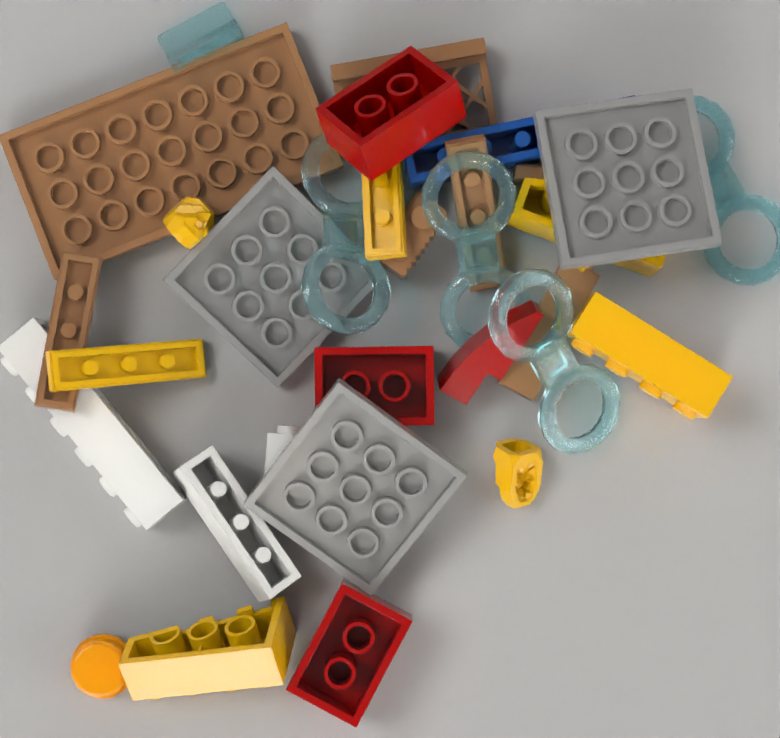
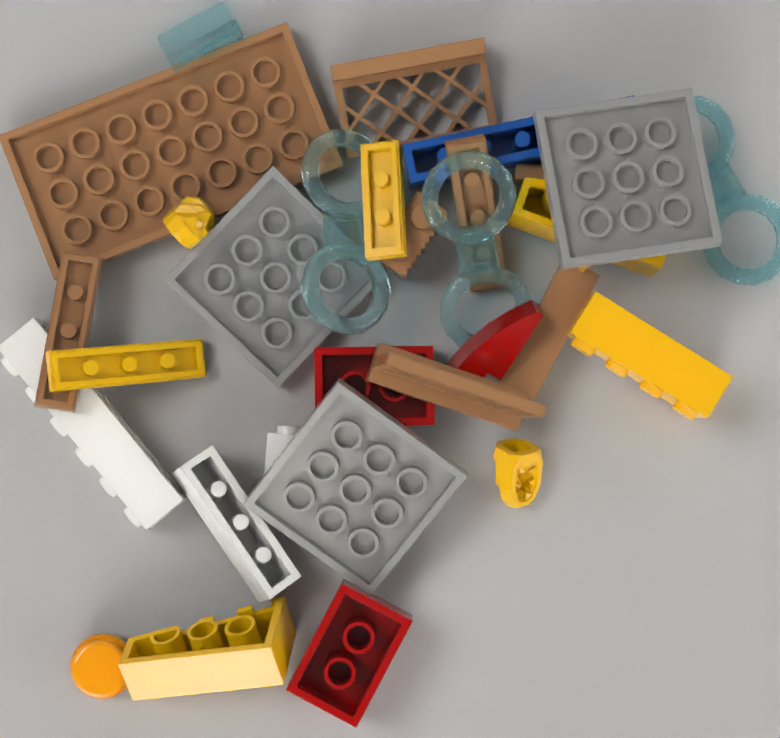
(391, 112): red brick -> none
(451, 388): none -> medium nougat fence
(554, 360): clear light blue bar -> none

